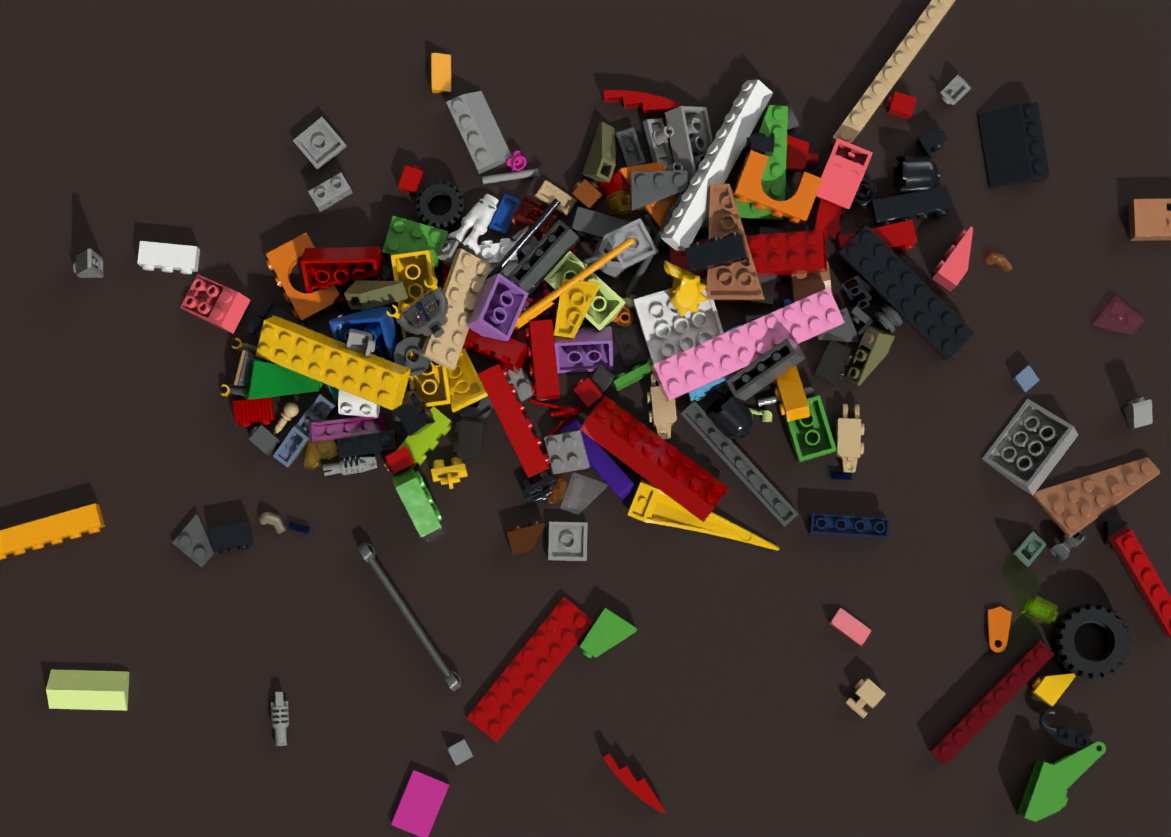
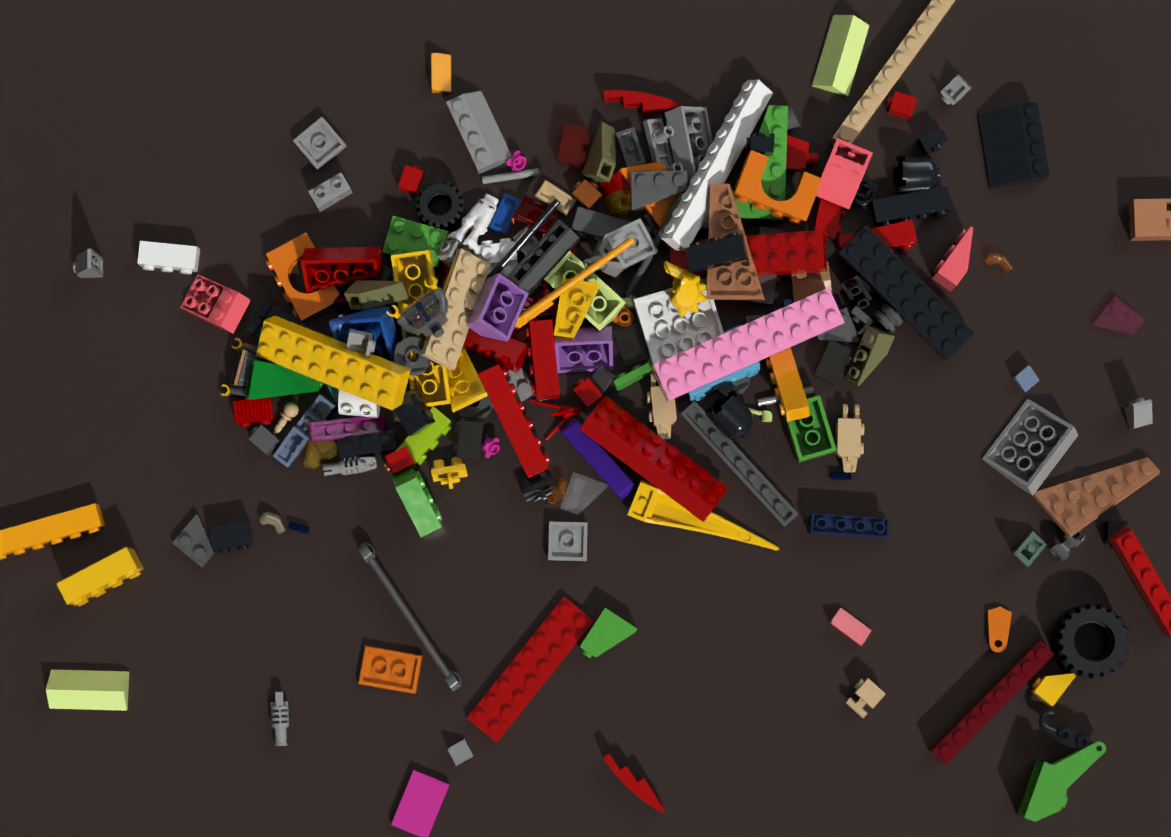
(100, 576): none -> yellow brick
(390, 669): none -> orange tile
(490, 446): none -> dark pink plate
(524, 539): reddish brown slope -> none
(566, 452): light grey plate -> none
(572, 145): none -> clear red brick
(766, 369): dark grey brick -> none
(841, 54): none -> yellowish green slope
(1040, 610): clear neon green brick -> none

